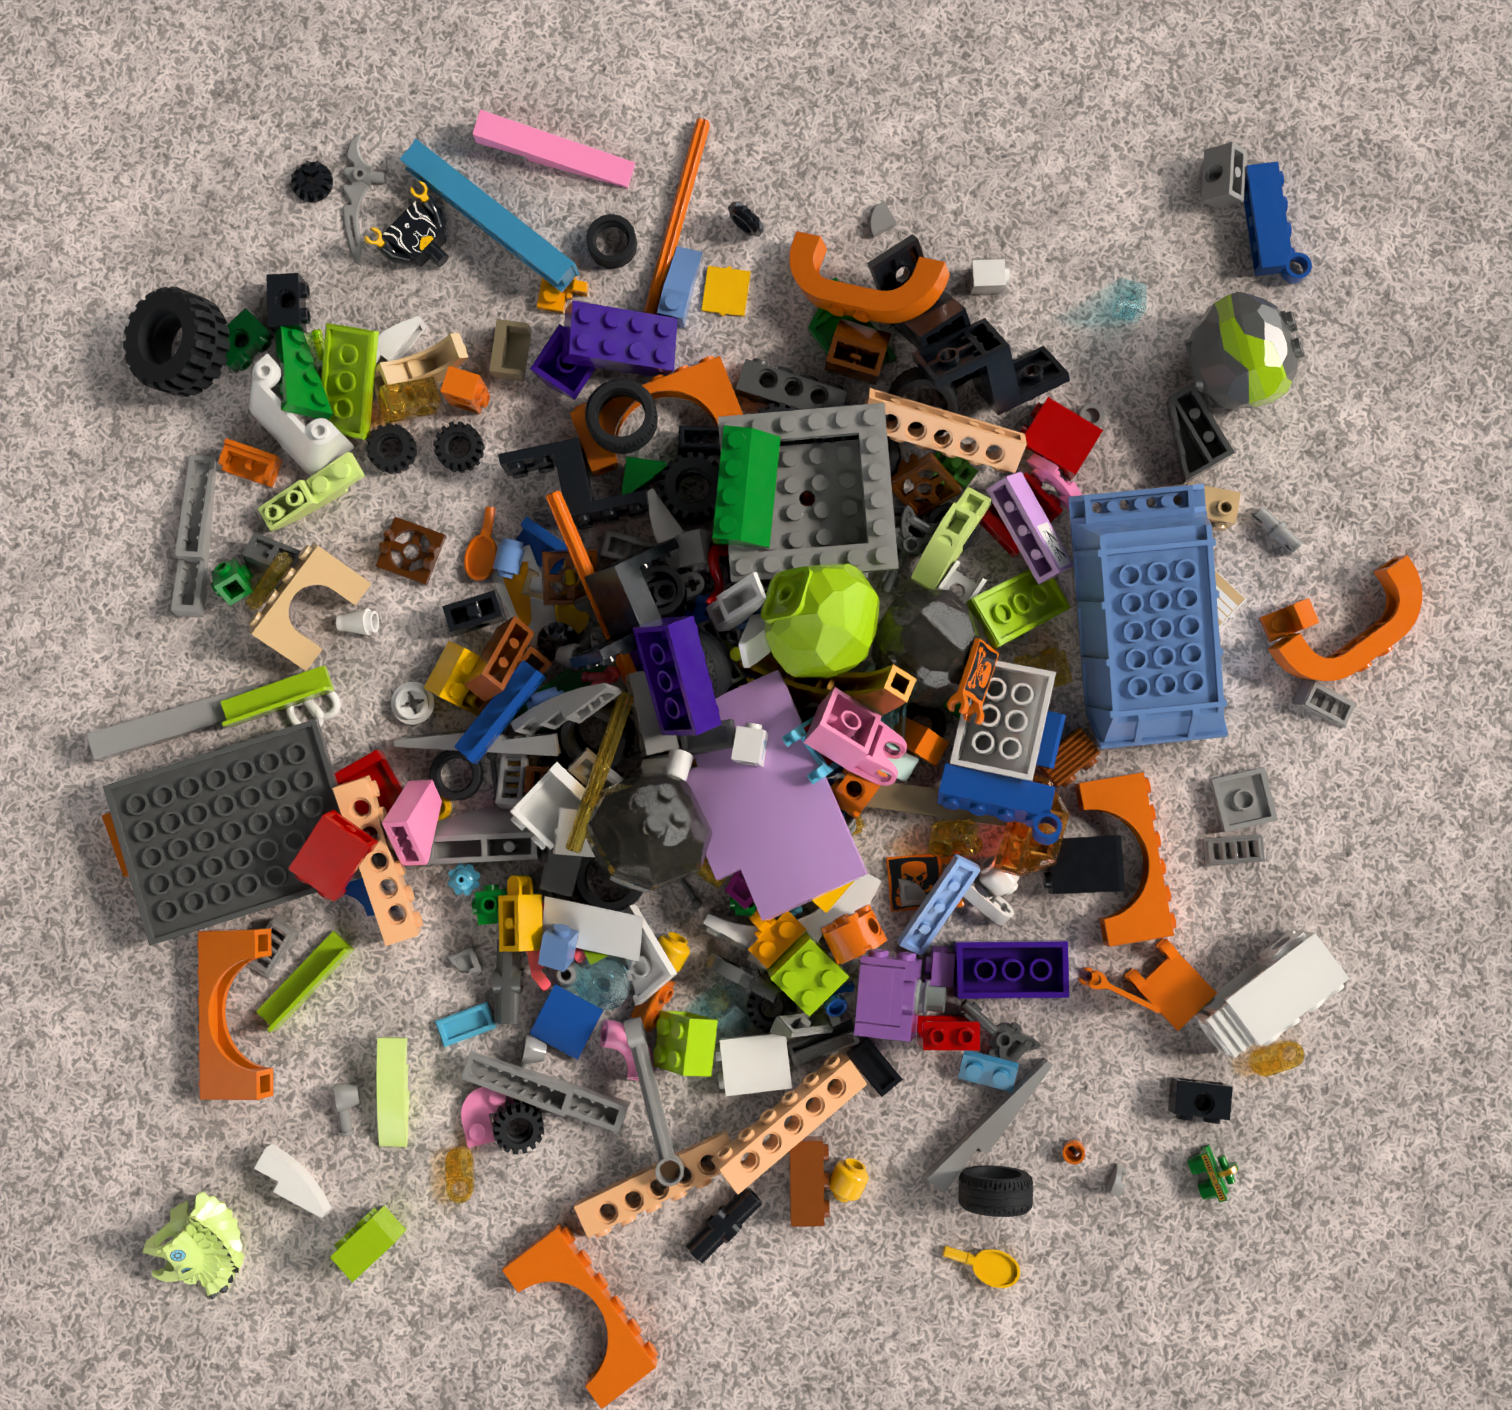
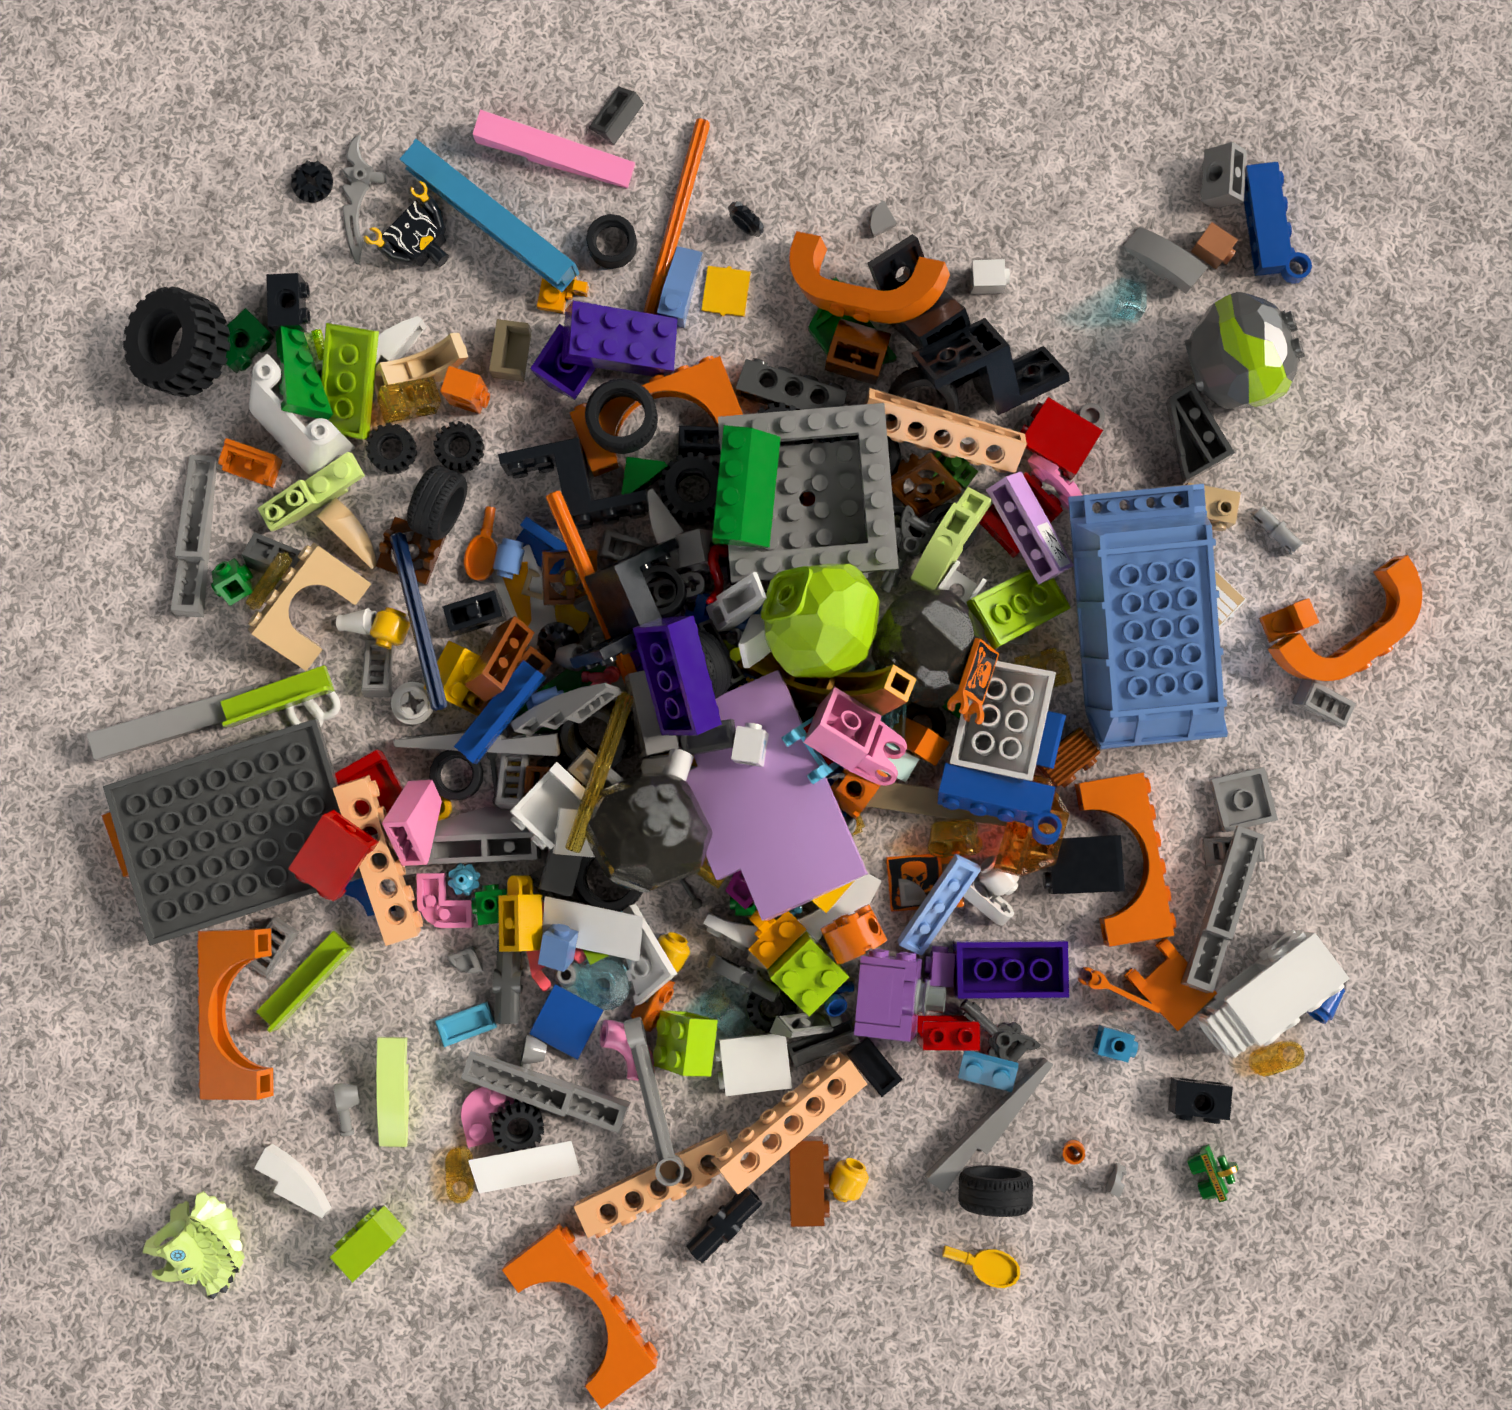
(349, 530): none -> tan piece
(377, 690): none -> light grey slope
(389, 628): none -> yellow head
(418, 621): none -> dark blue axle
(435, 907): none -> bright pink plate
(437, 502): none -> black tyre
(524, 1167): none -> white sticker
(616, 114): none -> dark grey slope
(1105, 1041): none -> dark azure brick
(1165, 258): none -> light grey slope
(1215, 246): none -> nougat brick
(1223, 911): none -> light grey slope
(1328, 1008): none -> blue cone

